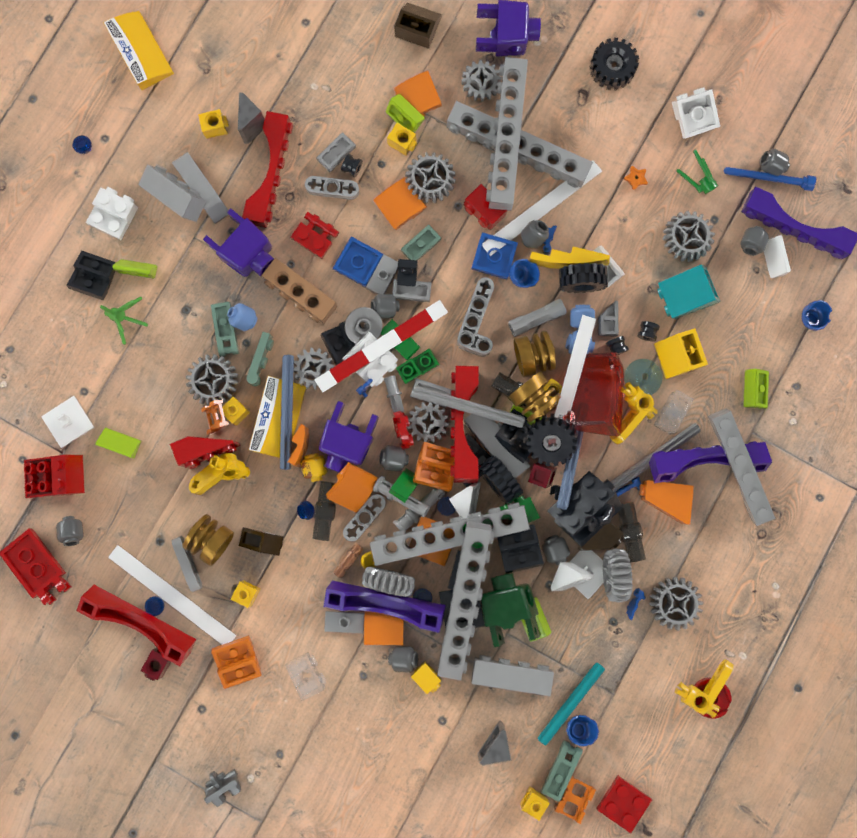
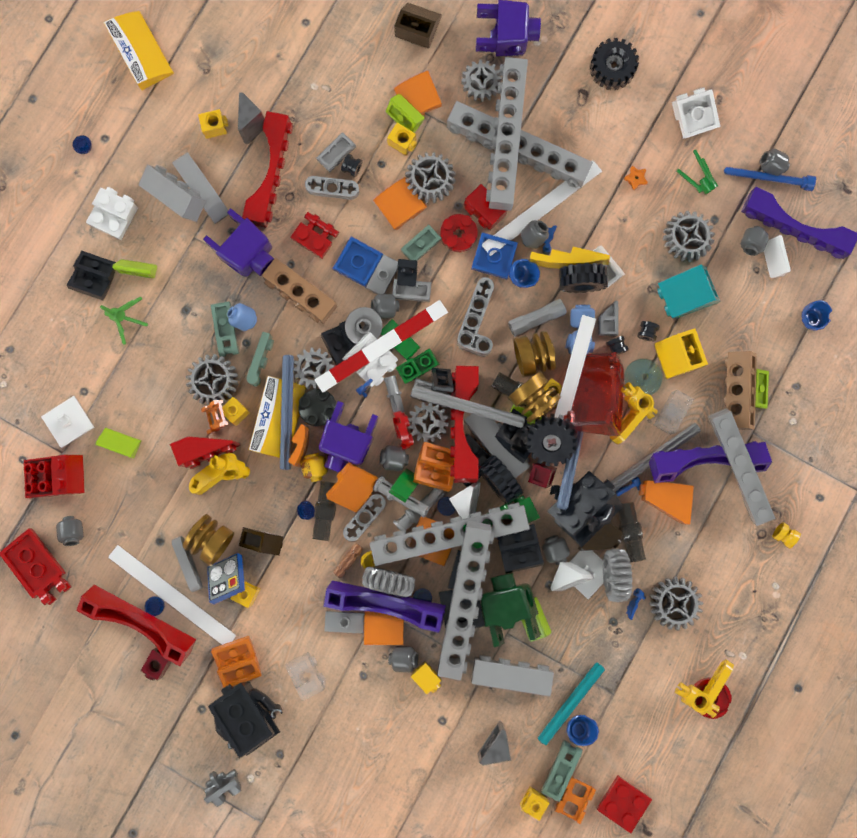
(225, 578): none -> tile
(244, 718): none -> black torso
(316, 407): none -> pearl dark grey dish
(442, 381): none -> black slope
(465, 224): none -> red plate
(747, 380): none -> medium nougat brick
(786, 535): none -> yellow wheel

